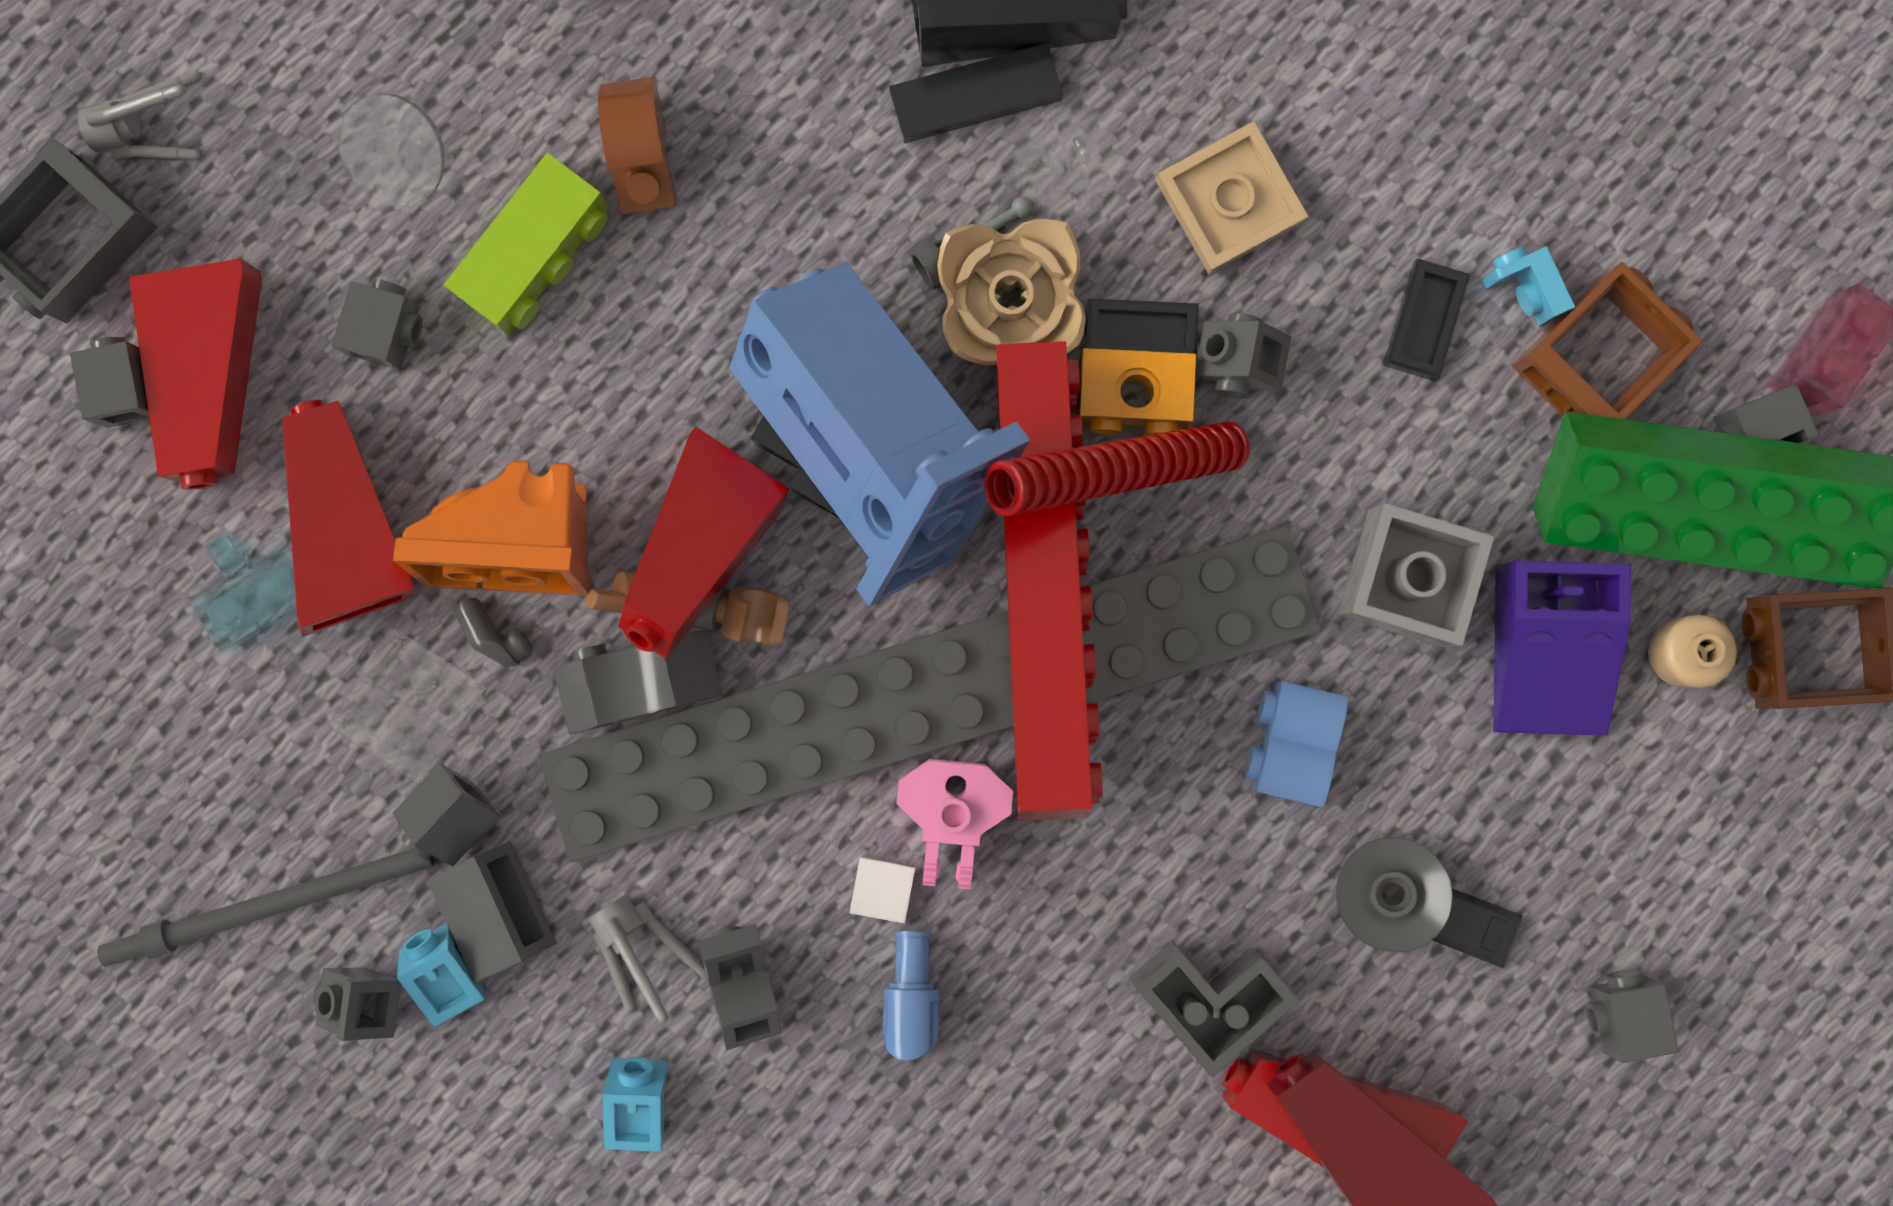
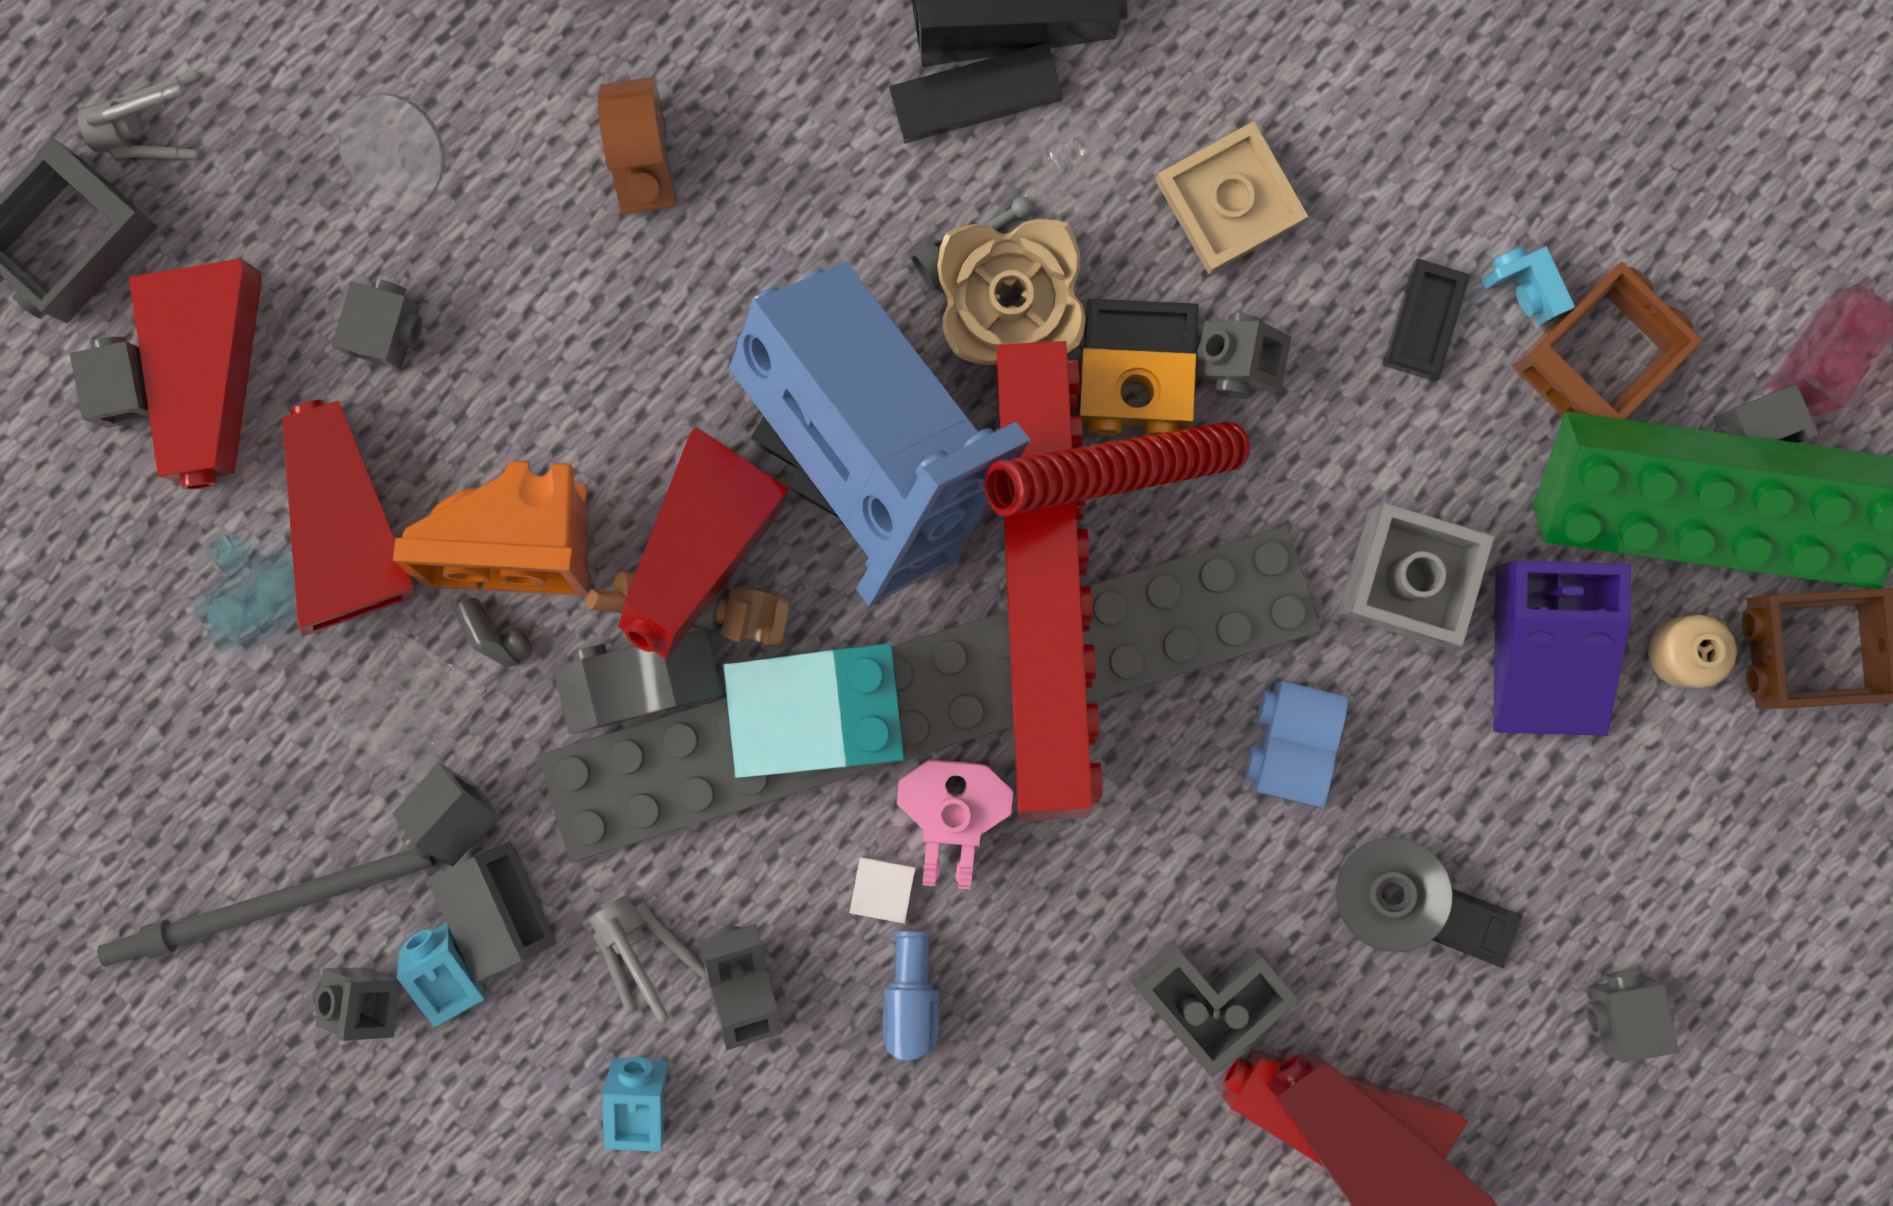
(529, 245): lime brick -> none
(814, 711): none -> slope

